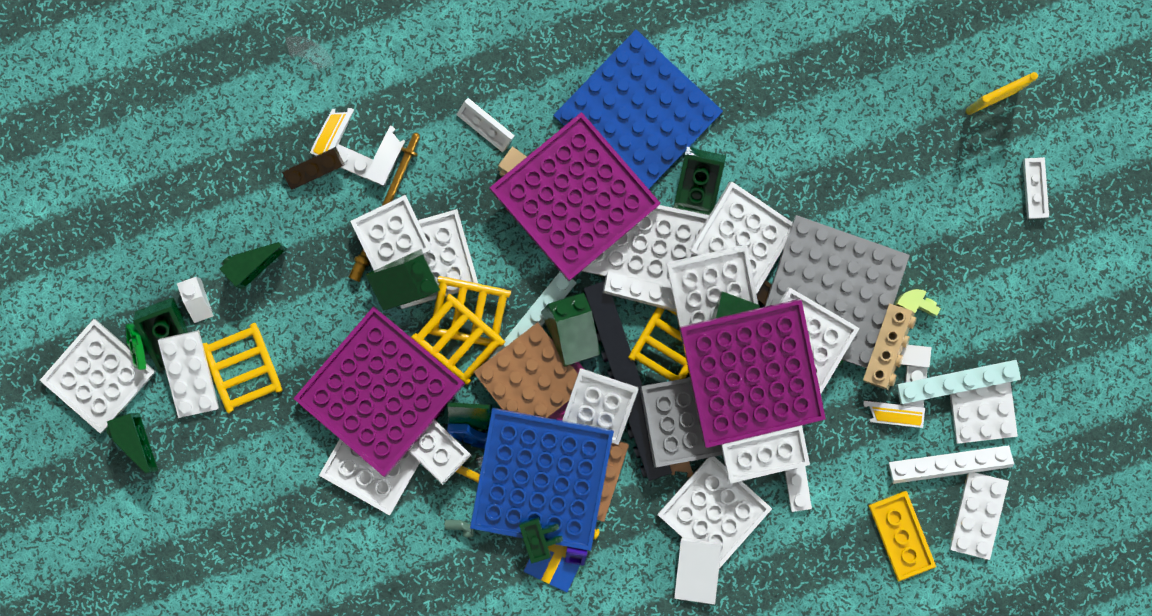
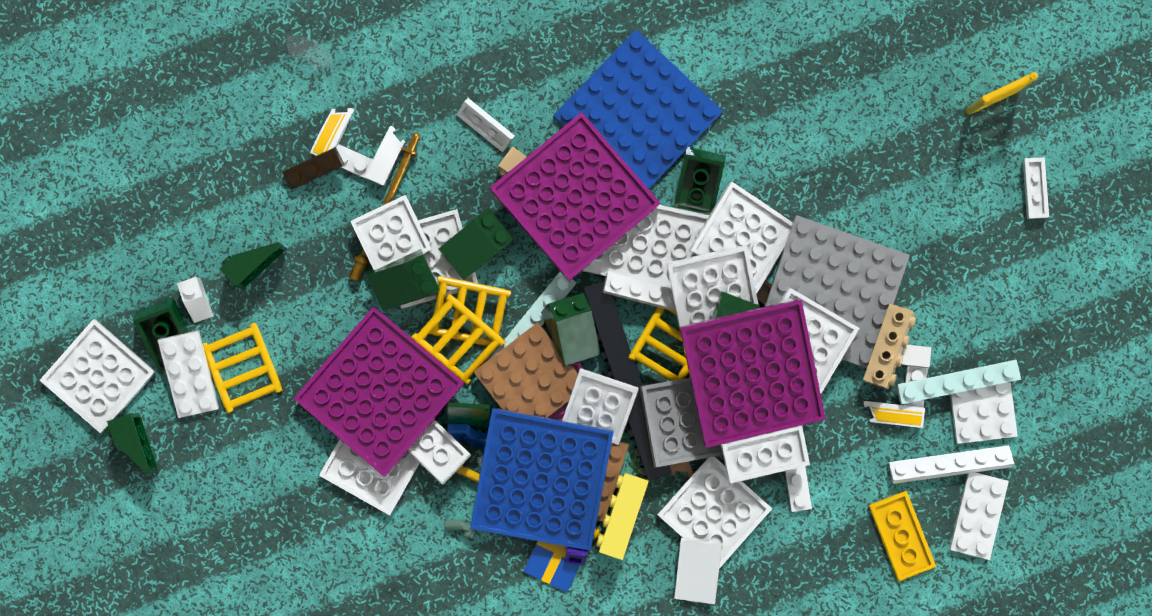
(135, 345): green tile -> none
(476, 244): none -> dark green slope
(535, 539): dark green hinge -> none
(623, 515): none -> light yellow brick
(914, 300): yellowish green brick -> none

